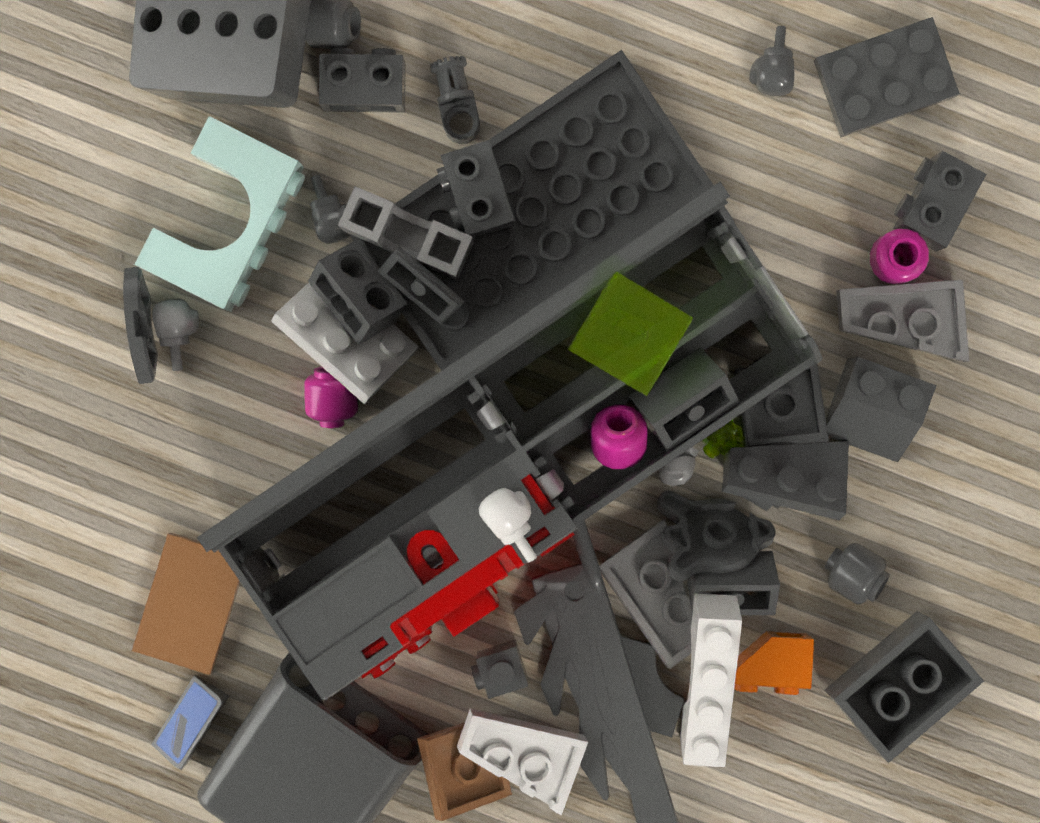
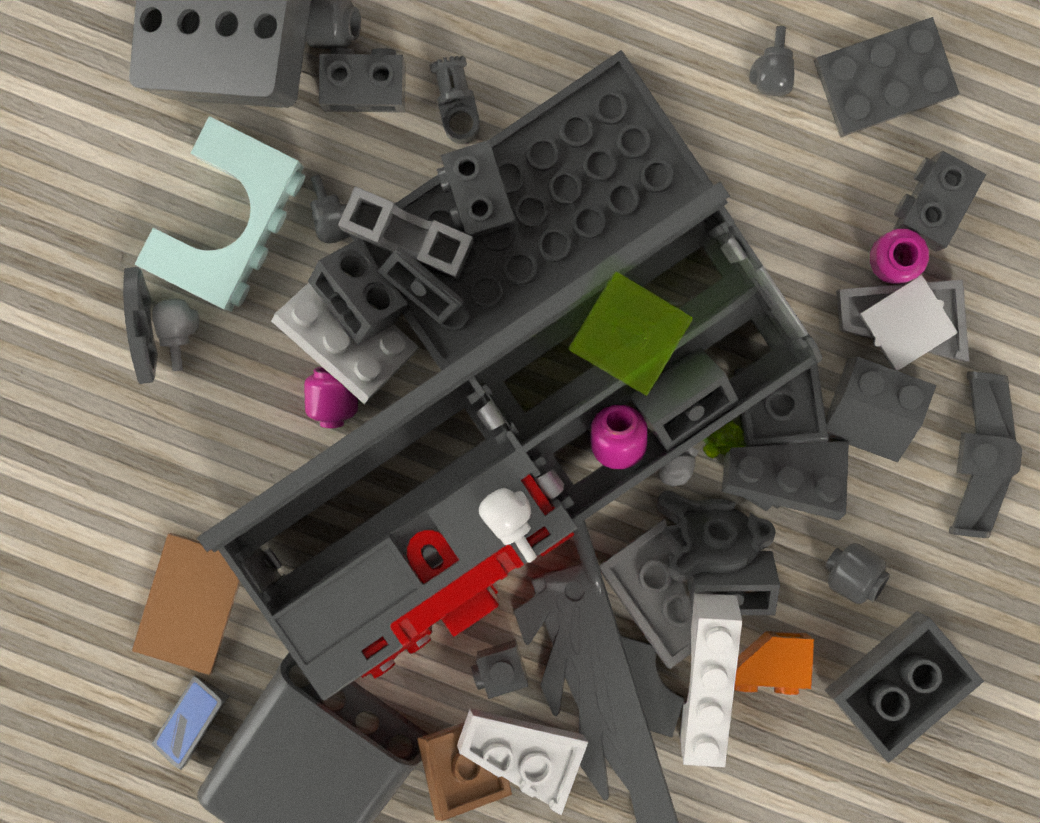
(908, 323): none -> white piece
(988, 456): none -> dark grey plate

